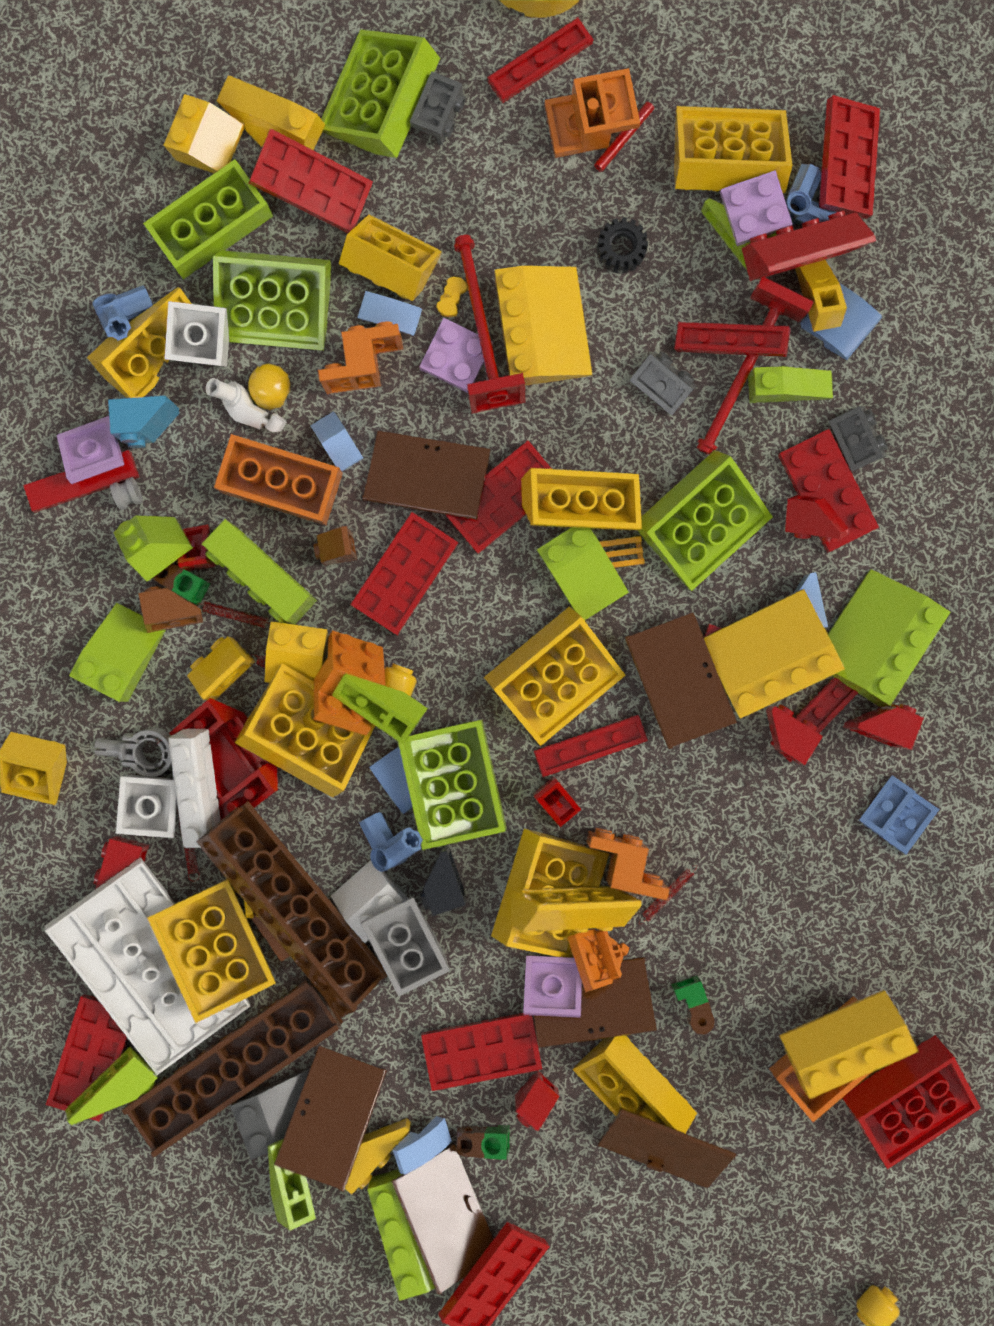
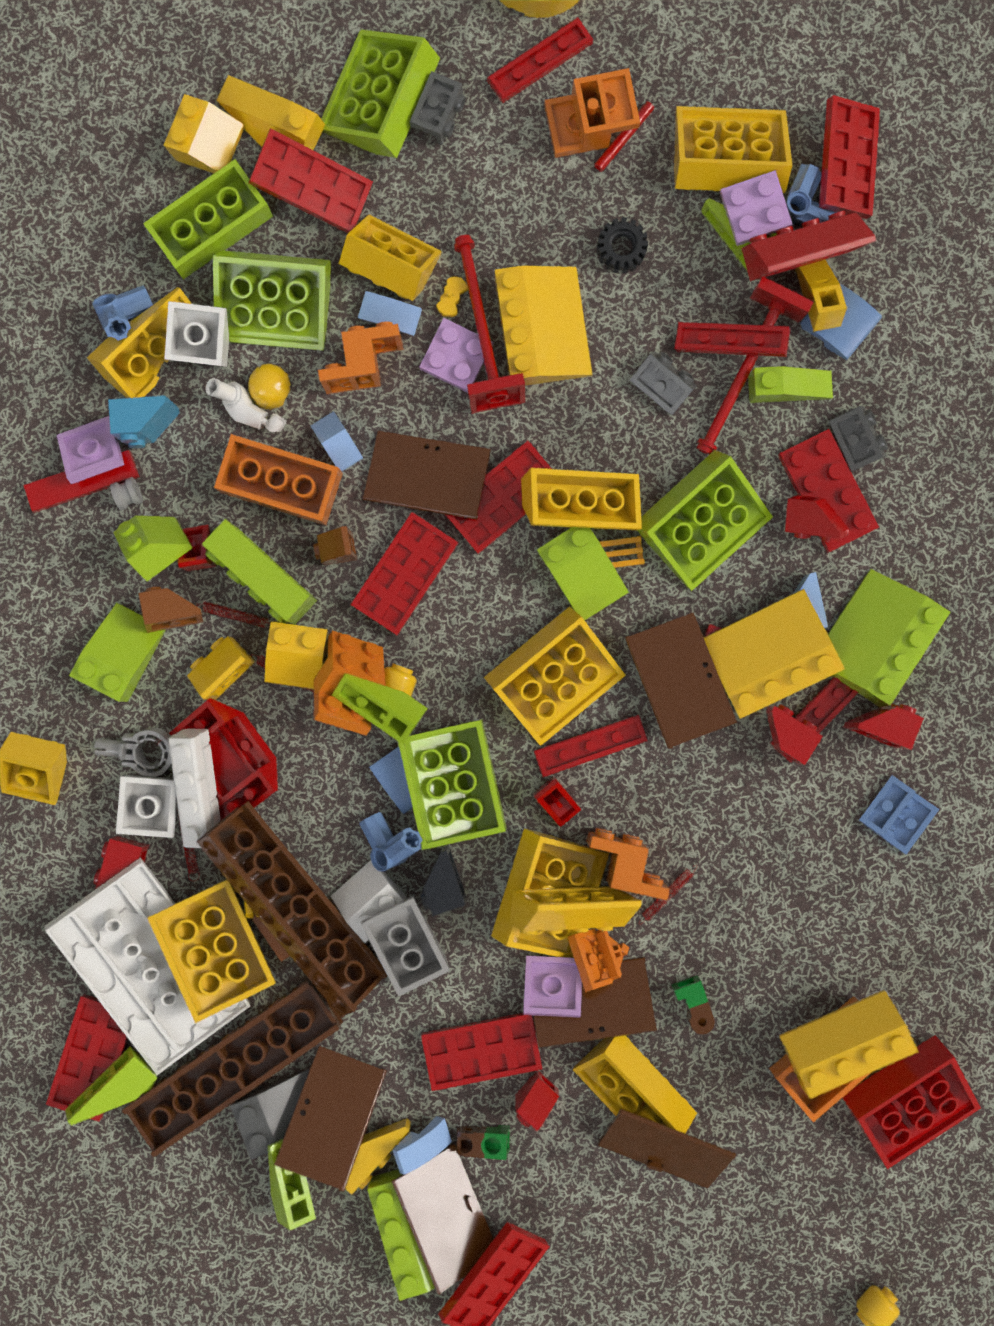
(183, 583): green leg -> none
(289, 737): yellow slope -> none

